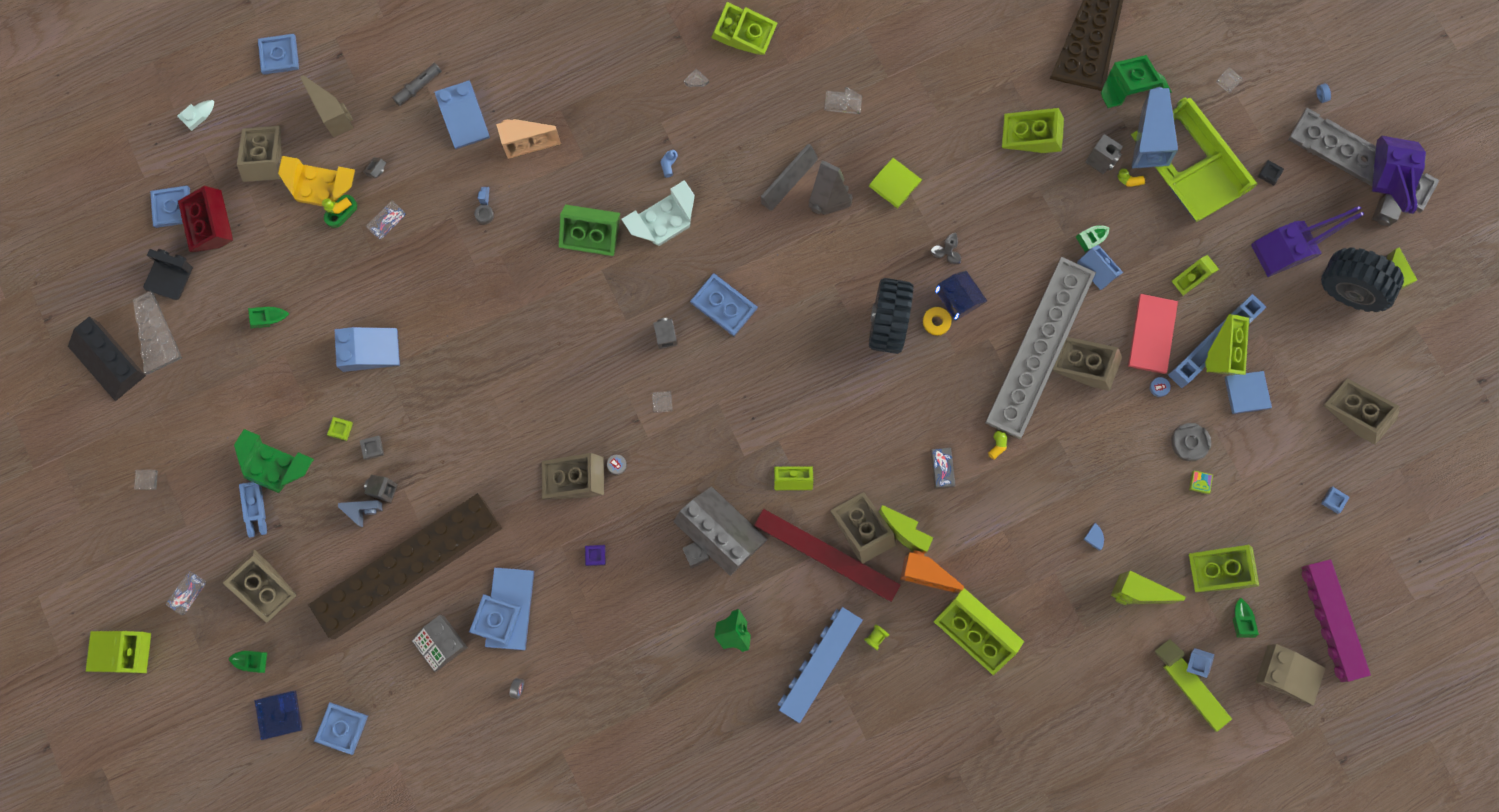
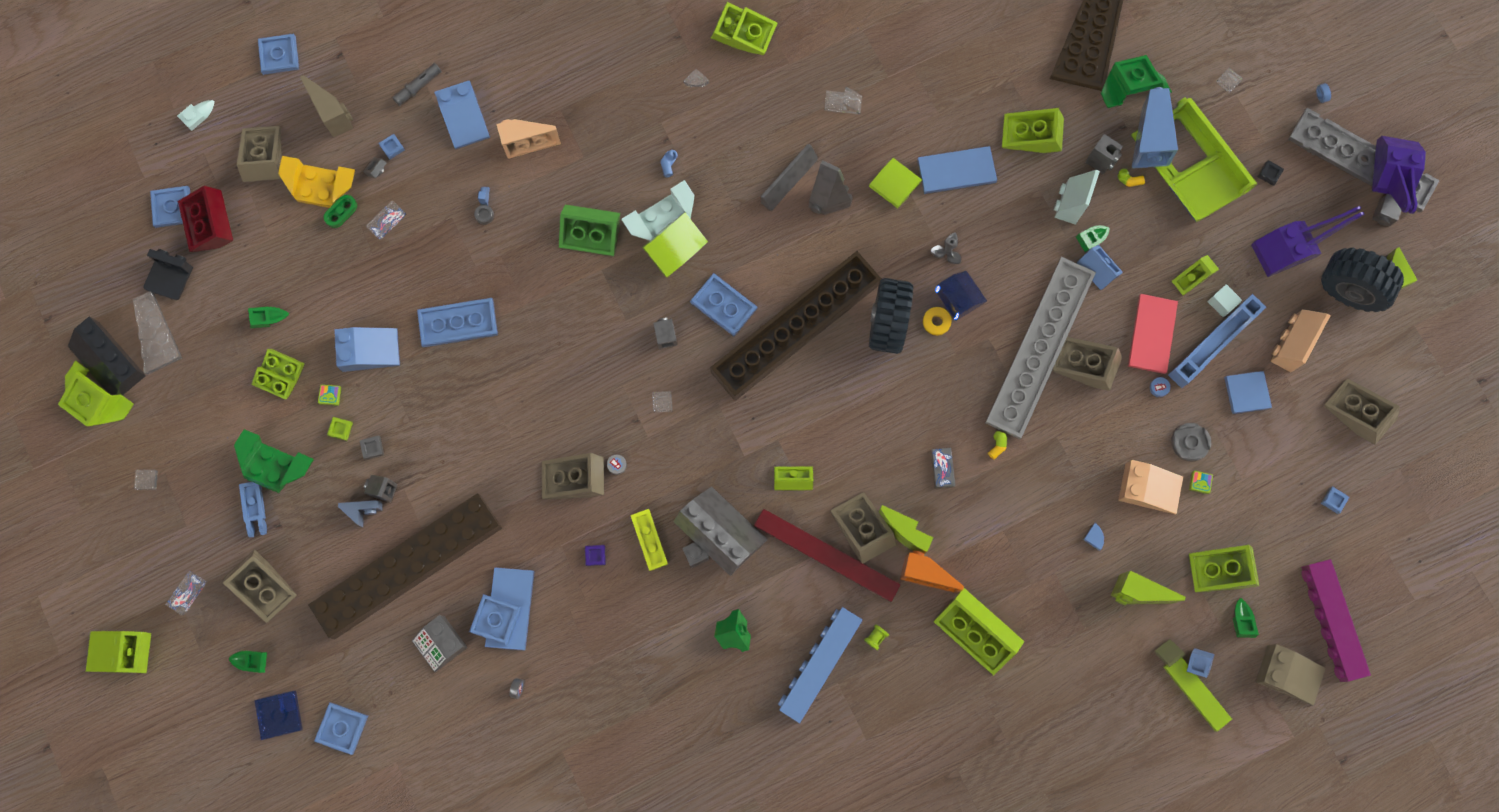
(89, 401): none -> lime piece
(278, 374): none -> lime slope
(329, 395): none -> tile
(334, 207): arm -> none
(391, 146): none -> medium blue tile
(457, 322): none -> medium blue tile
(649, 540): none -> neon yellow plate
(675, 244): none -> lime slope
(795, 325): none -> dark brown brick
(957, 170): none -> medium blue tile
(1075, 196): none -> light aqua slope
(1150, 487): none -> light nougat slope
(1224, 300): none -> light aqua panel
(1229, 348): lime slope -> none
(1299, 339): none -> light nougat slope

